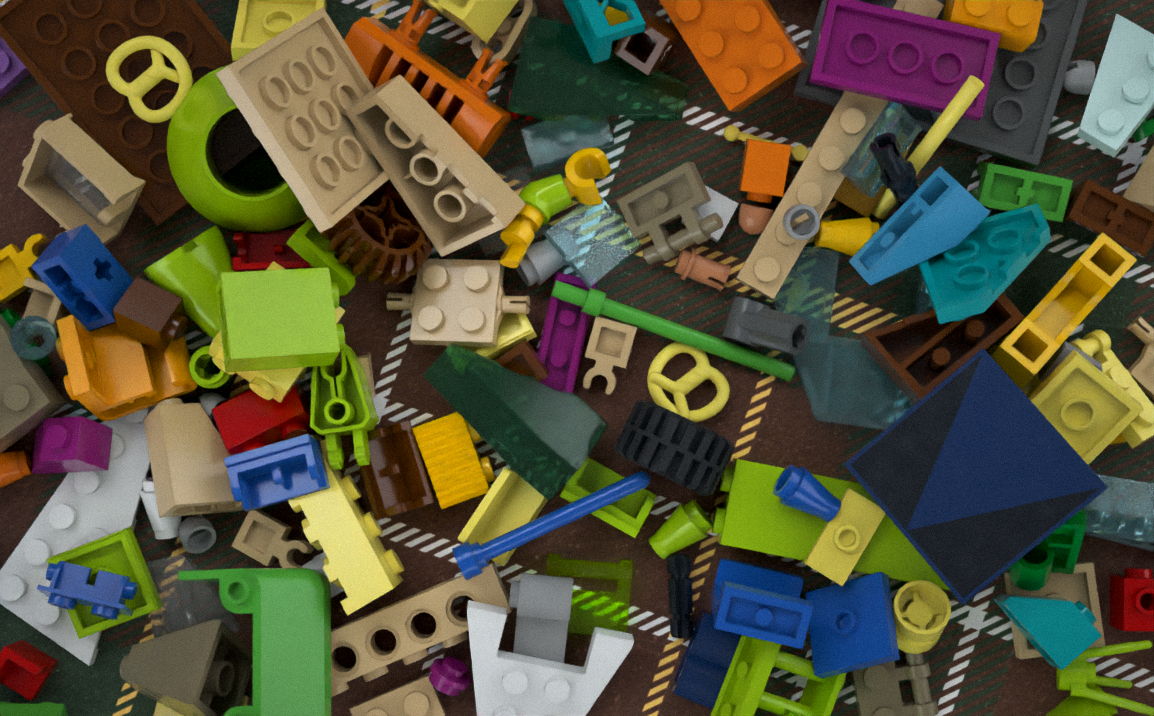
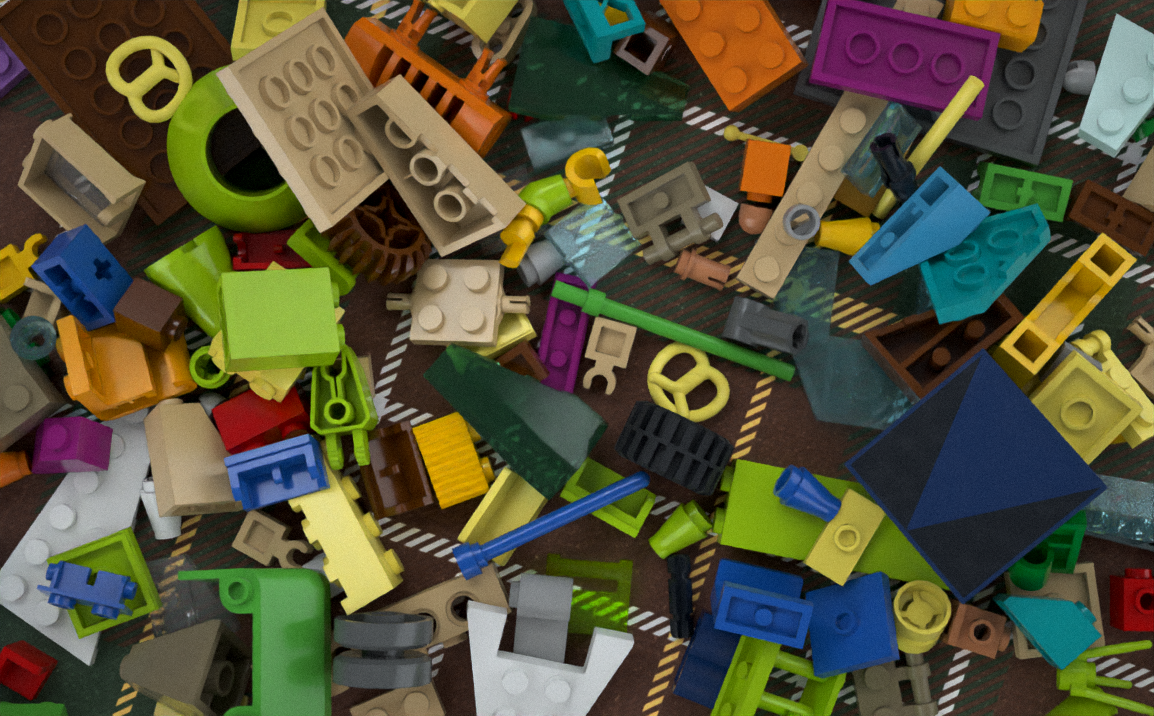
(196, 534): light grey hinge -> none
(383, 650): none -> dark grey wheel
(449, 676): magenta plate -> none
(961, 627): none -> nougat brick

